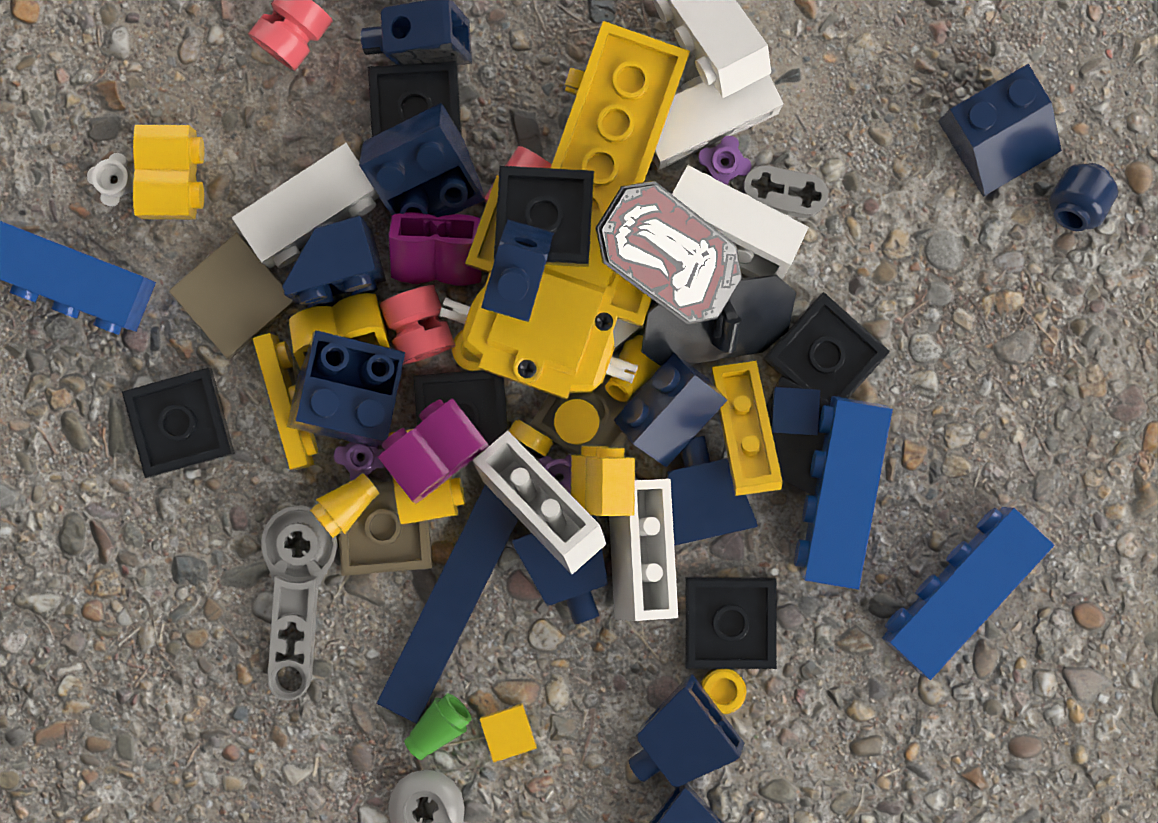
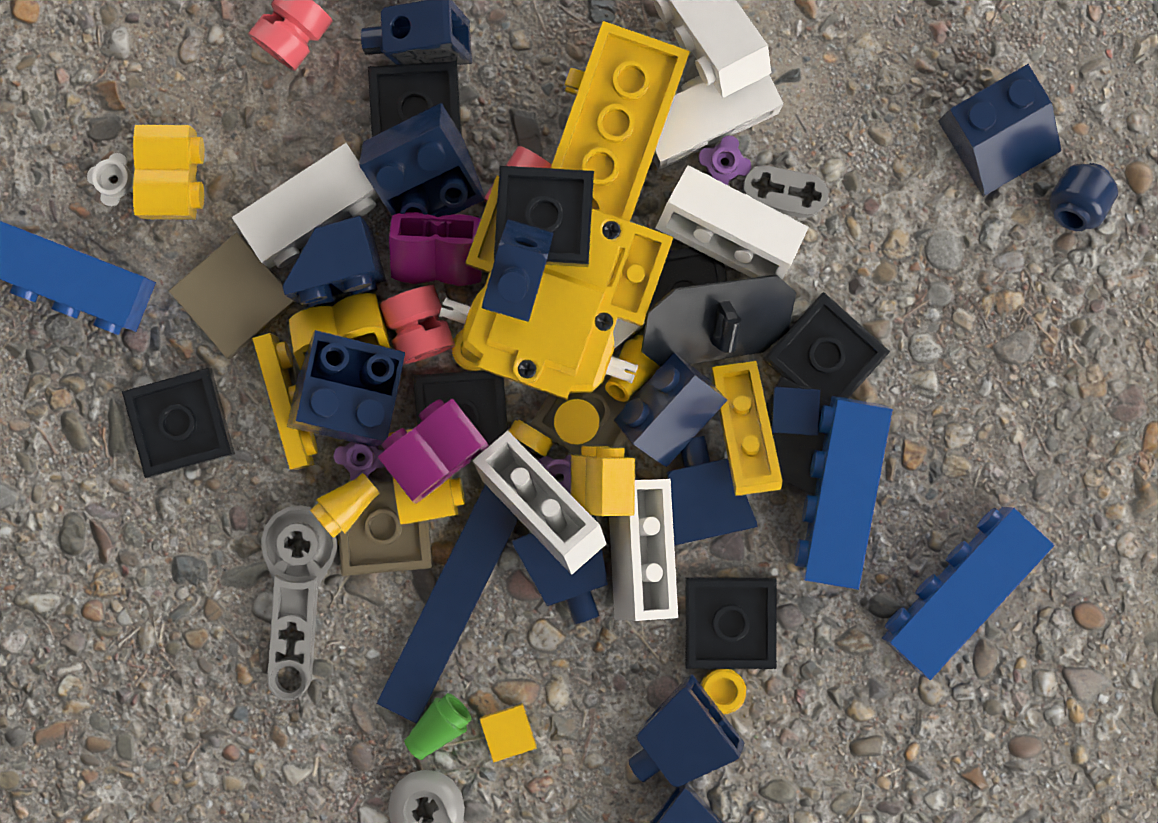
(668, 252): shield -> none

